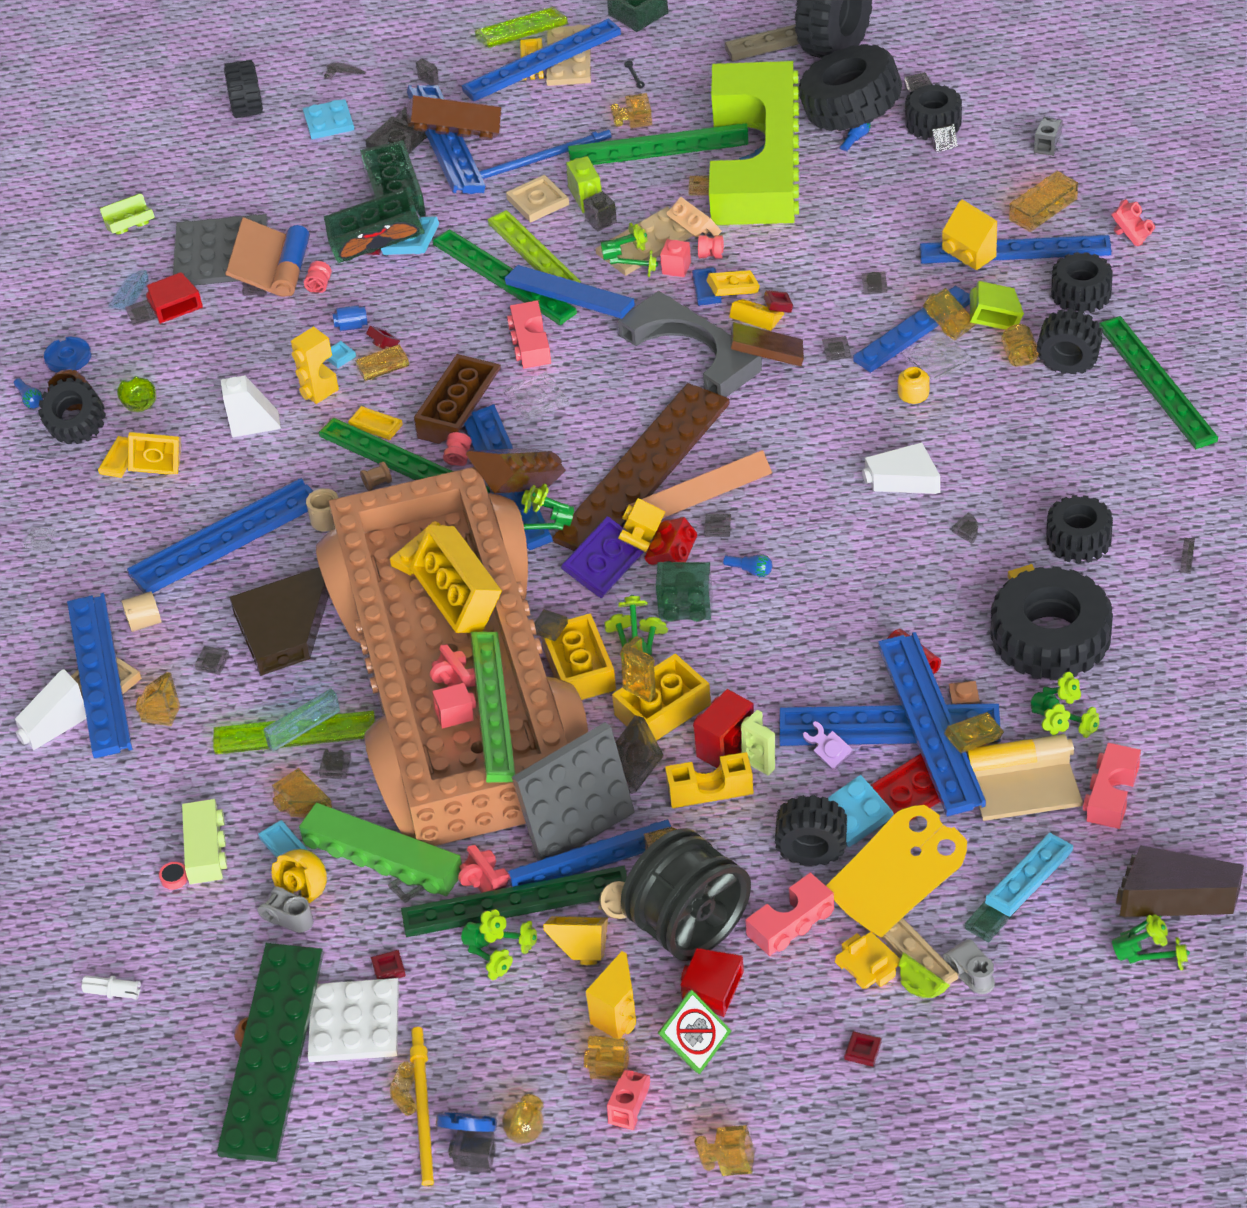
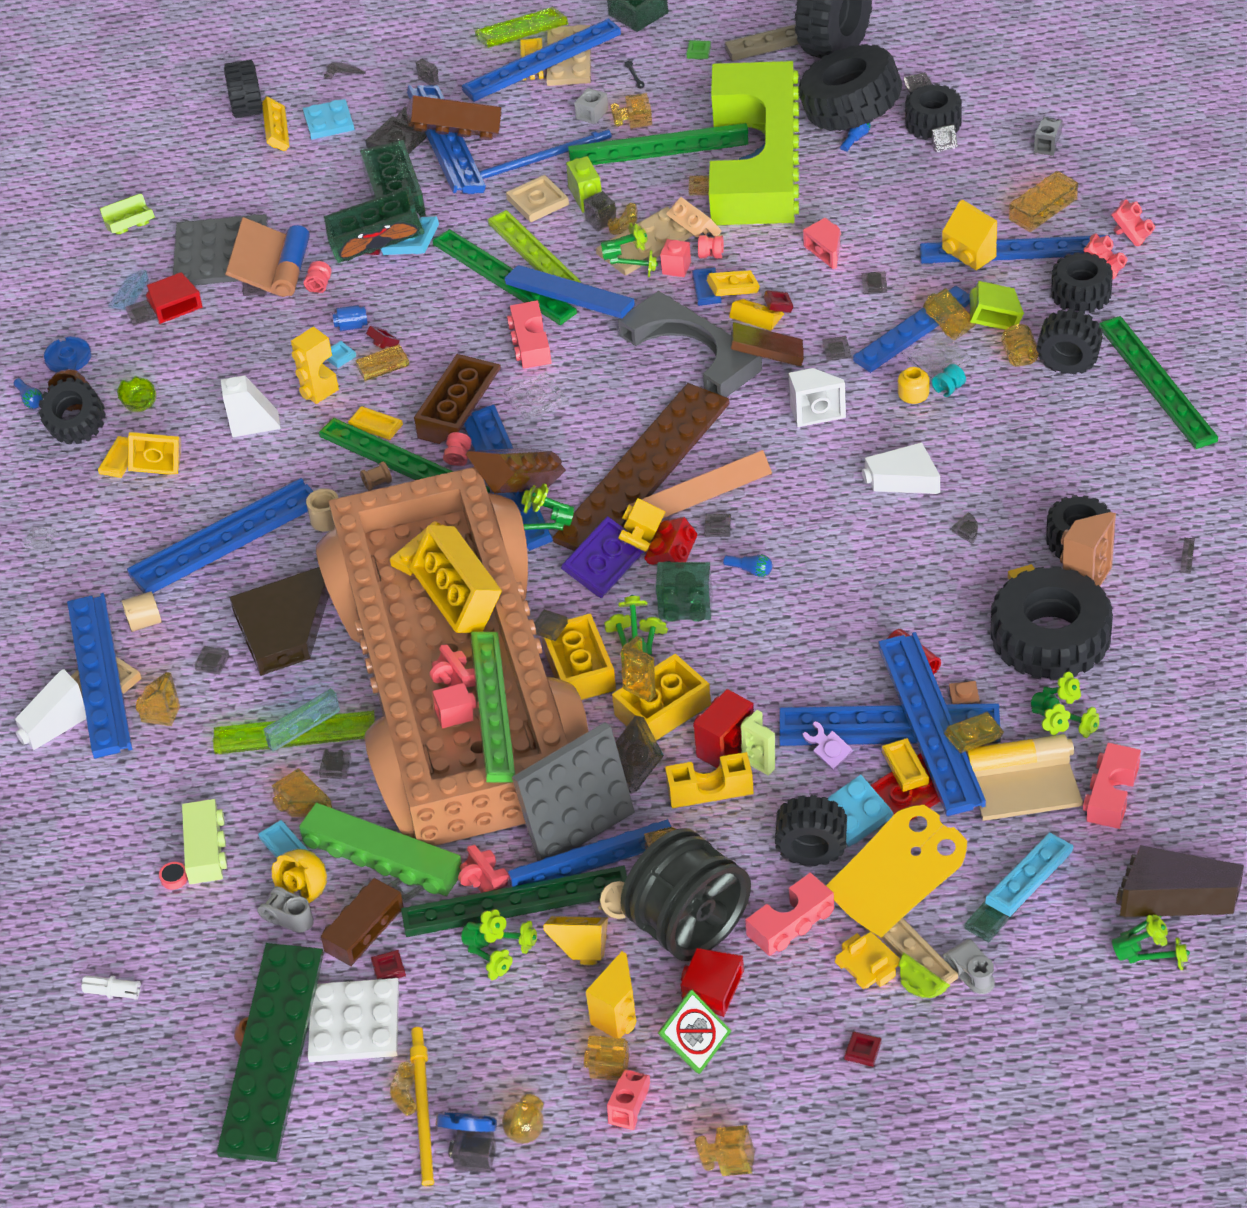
(275, 124): none -> yellow plate
(362, 921): none -> reddish brown brick
(591, 106): none -> light grey brick
(620, 225): none -> clear yellow arm
(698, 49): none -> bright green tile
(816, 397): none -> white slope
(823, 241): none -> coral slope
(905, 765): none -> yellow tile
(951, 378): none -> teal wheel
(1090, 546): none -> nougat slope
(1102, 246): none -> coral hips

